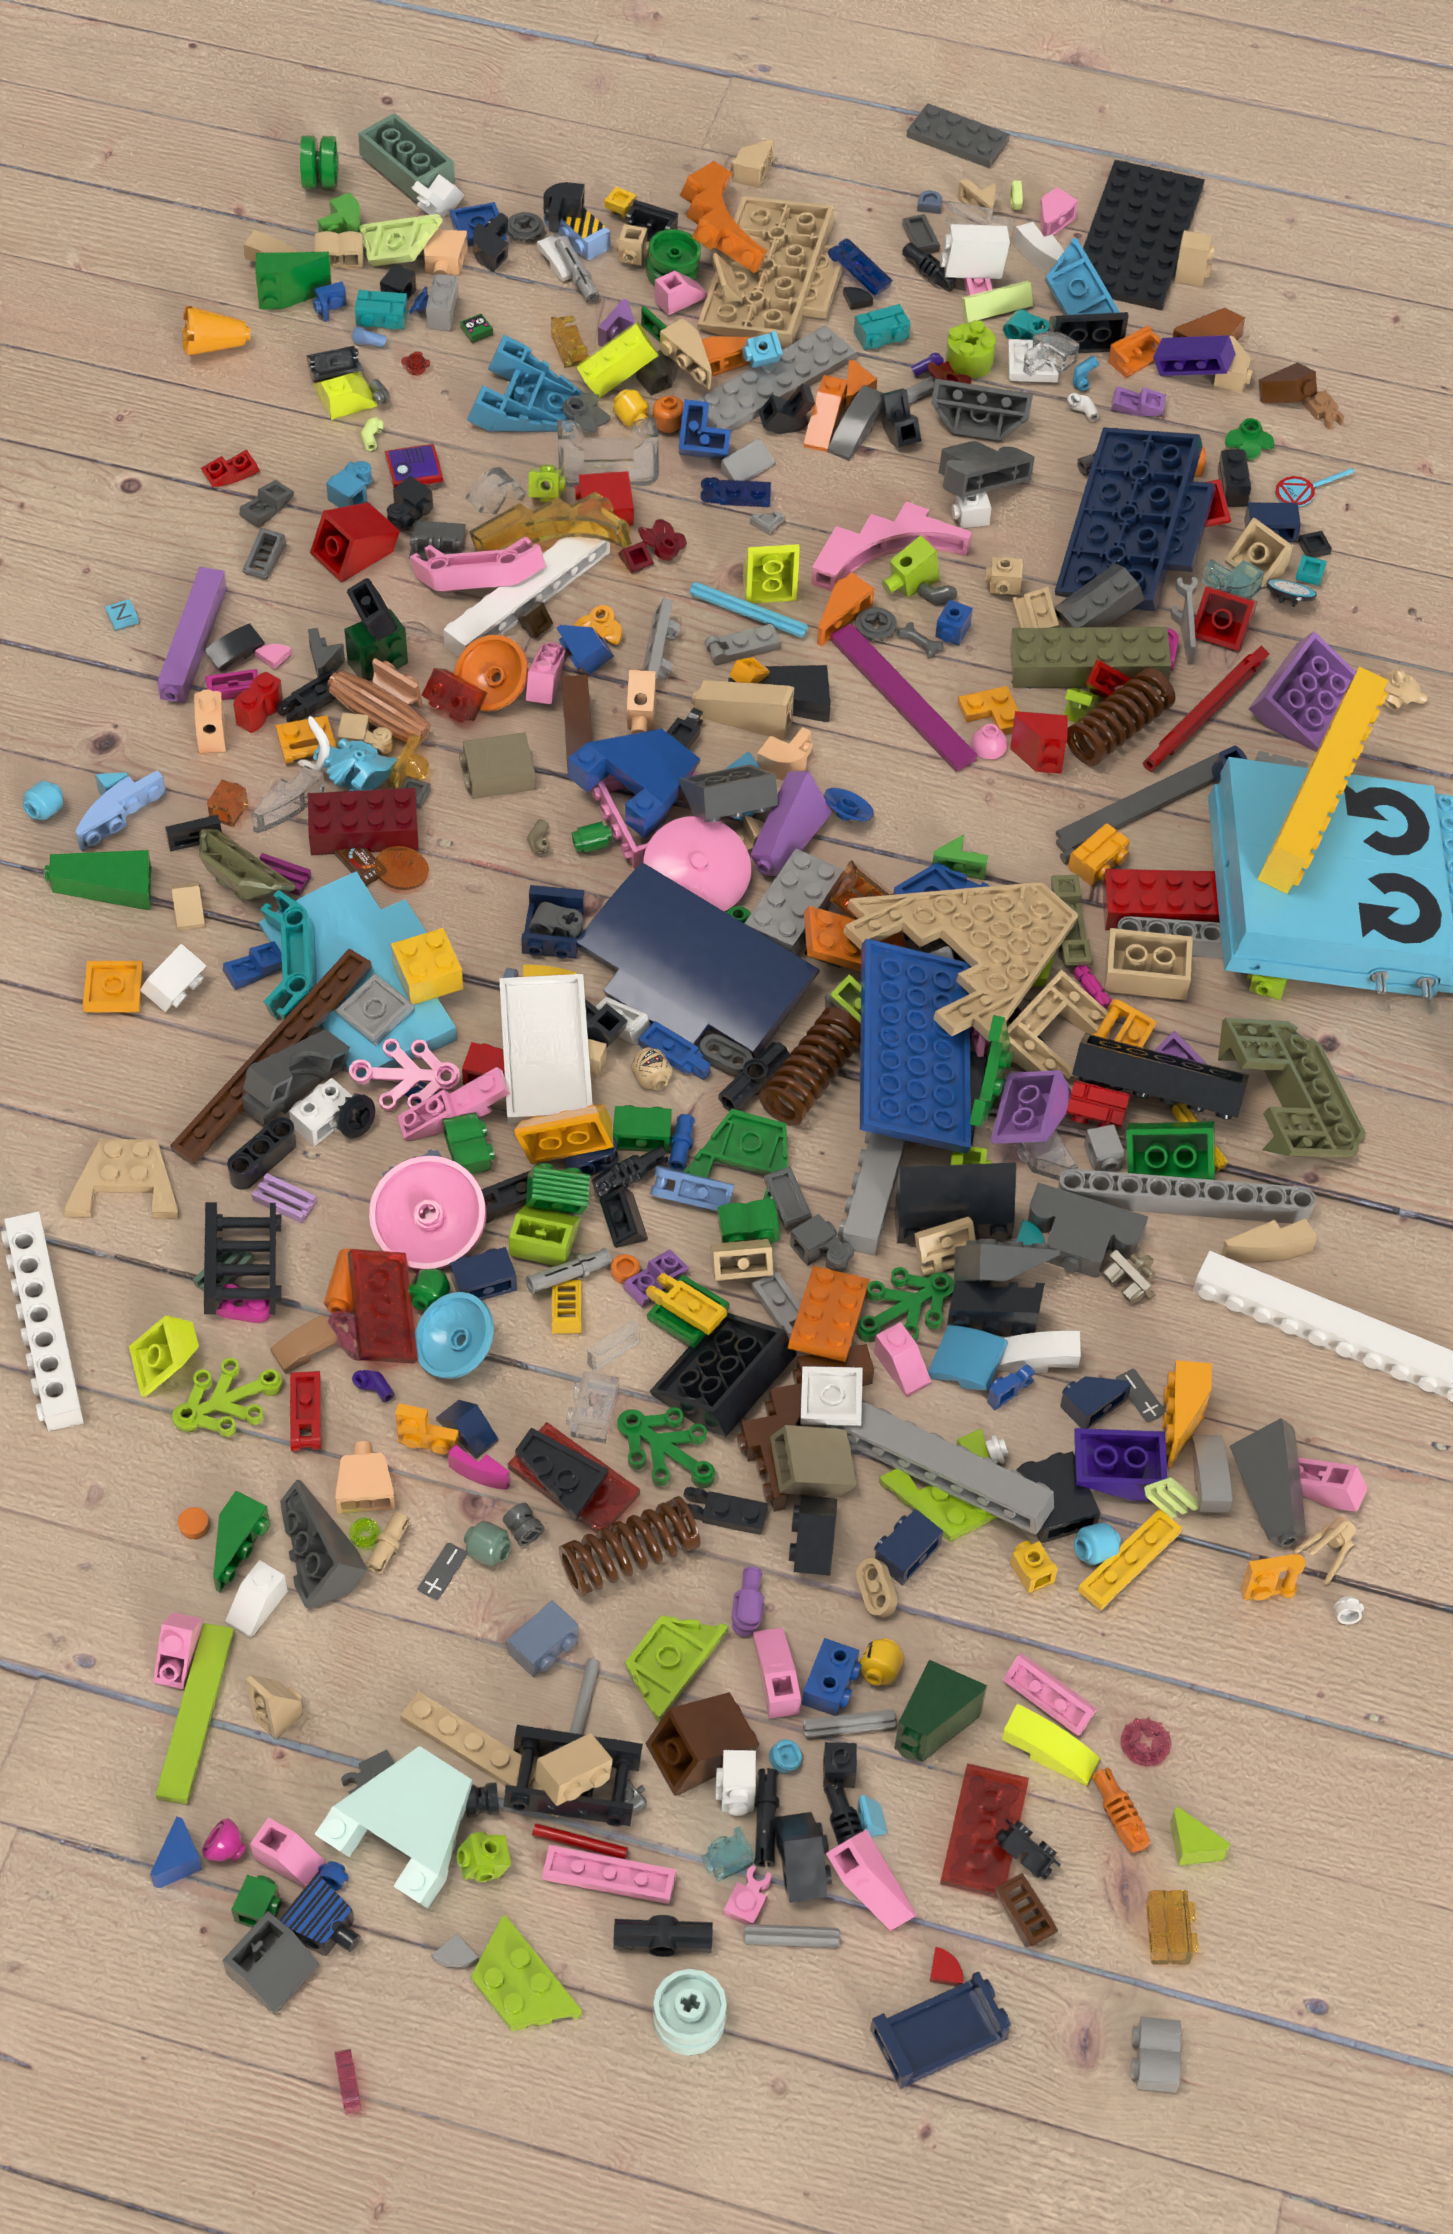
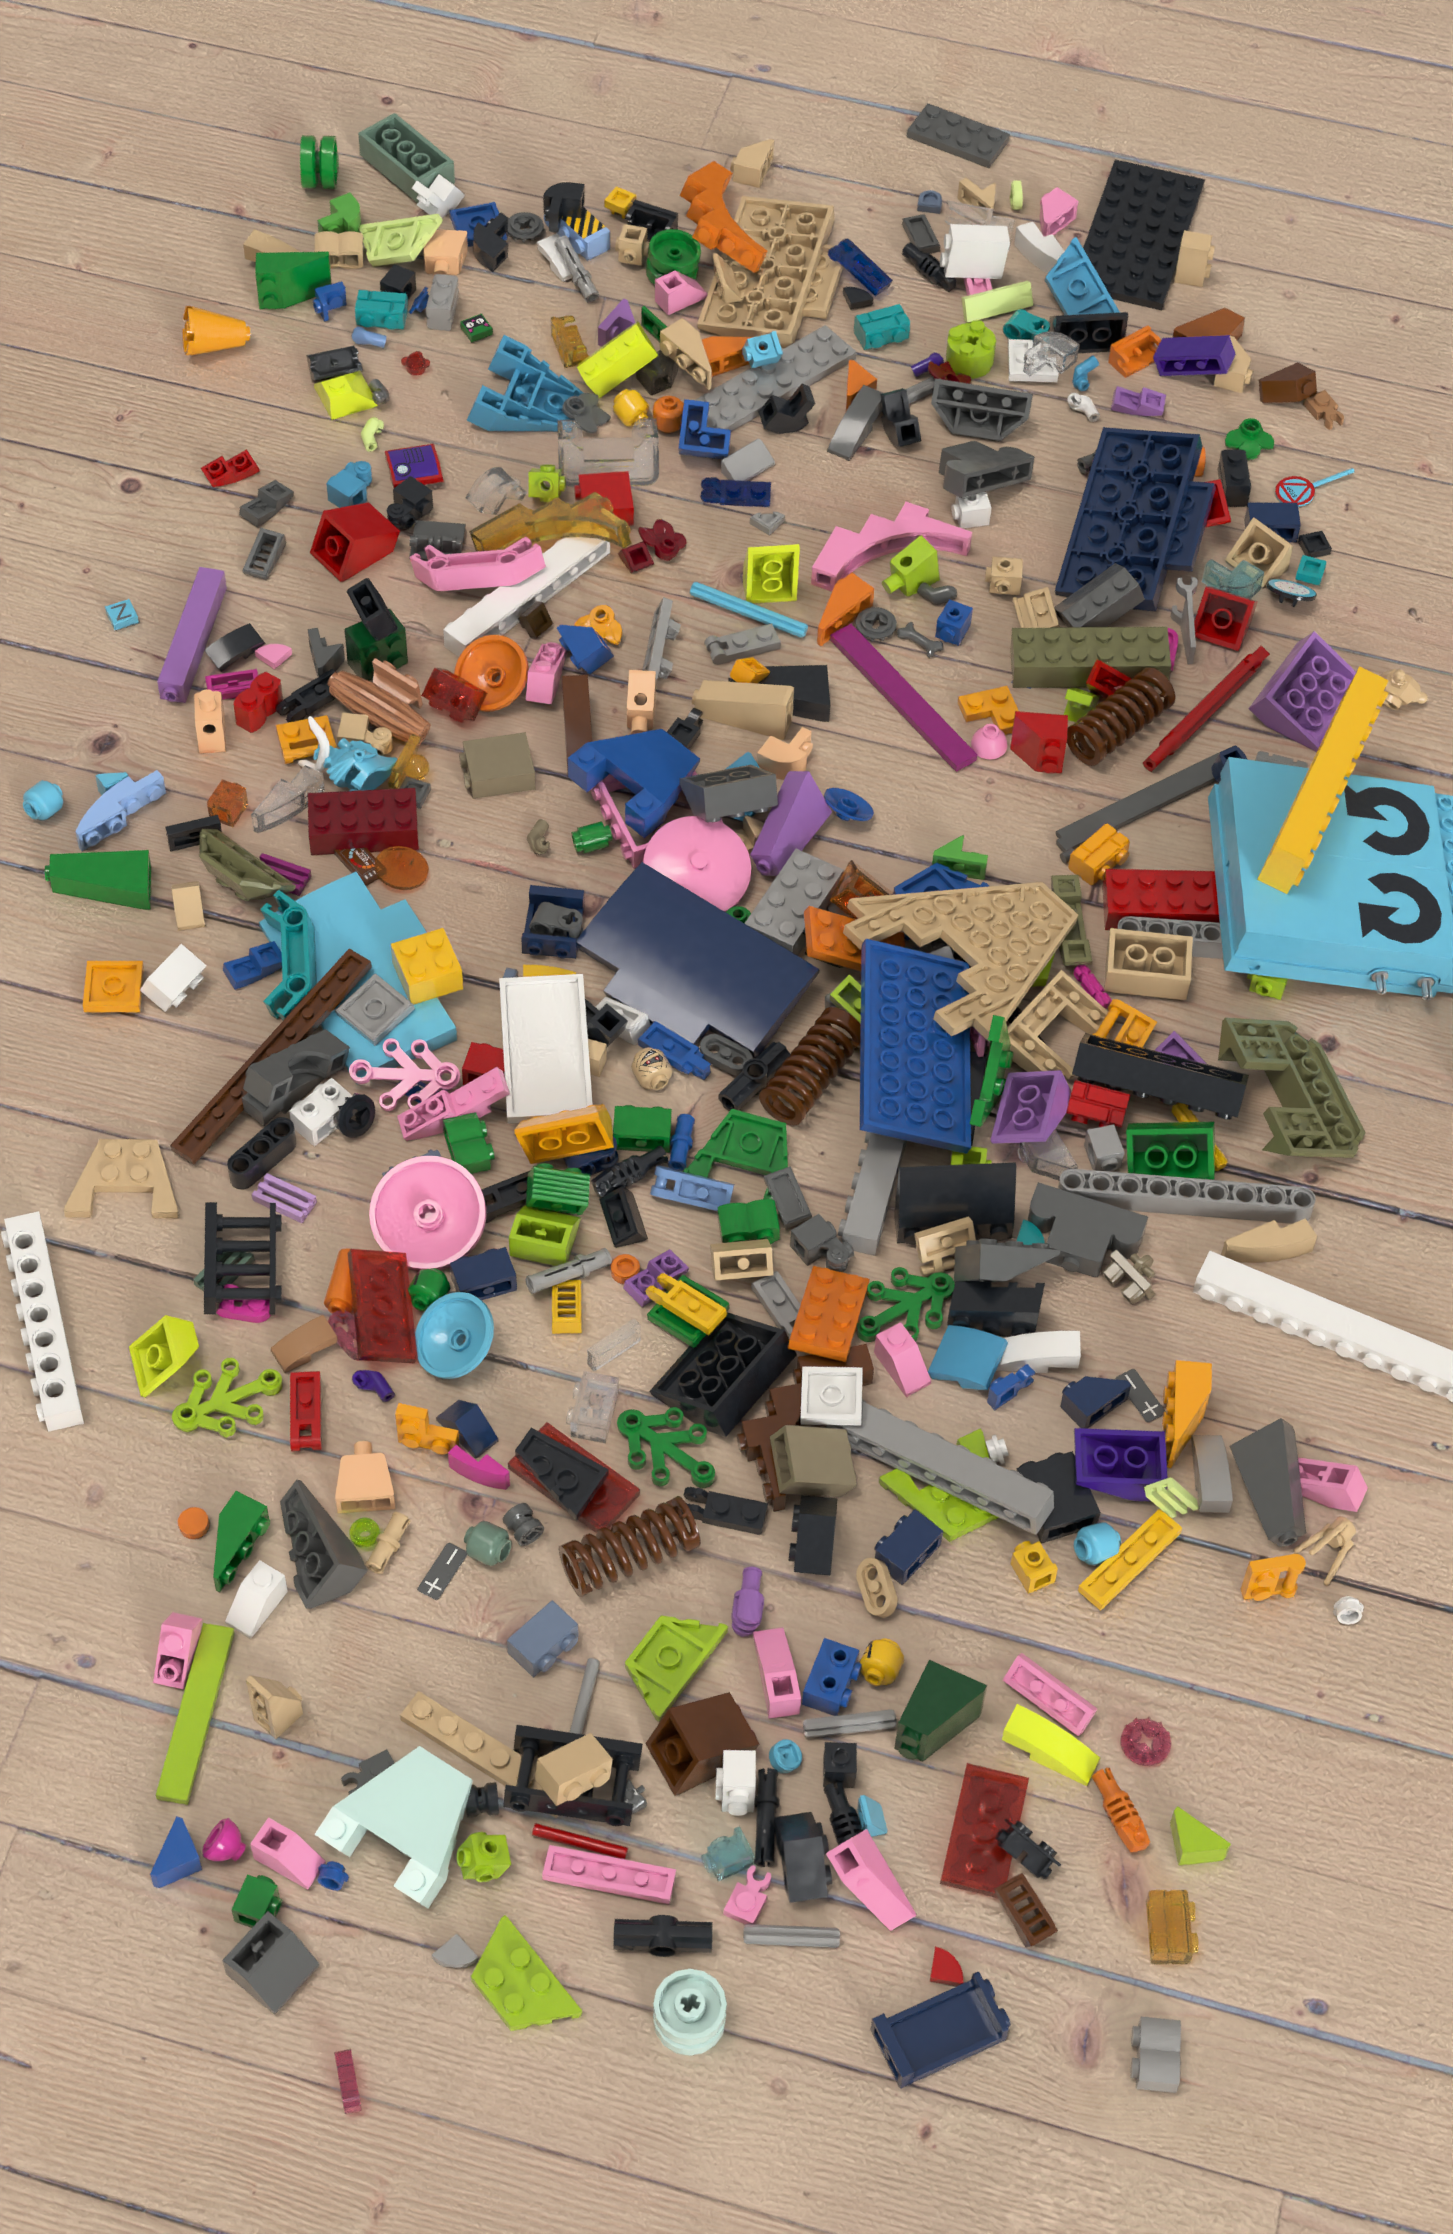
(321, 1918): black torso -> none
(826, 413): slope -> none

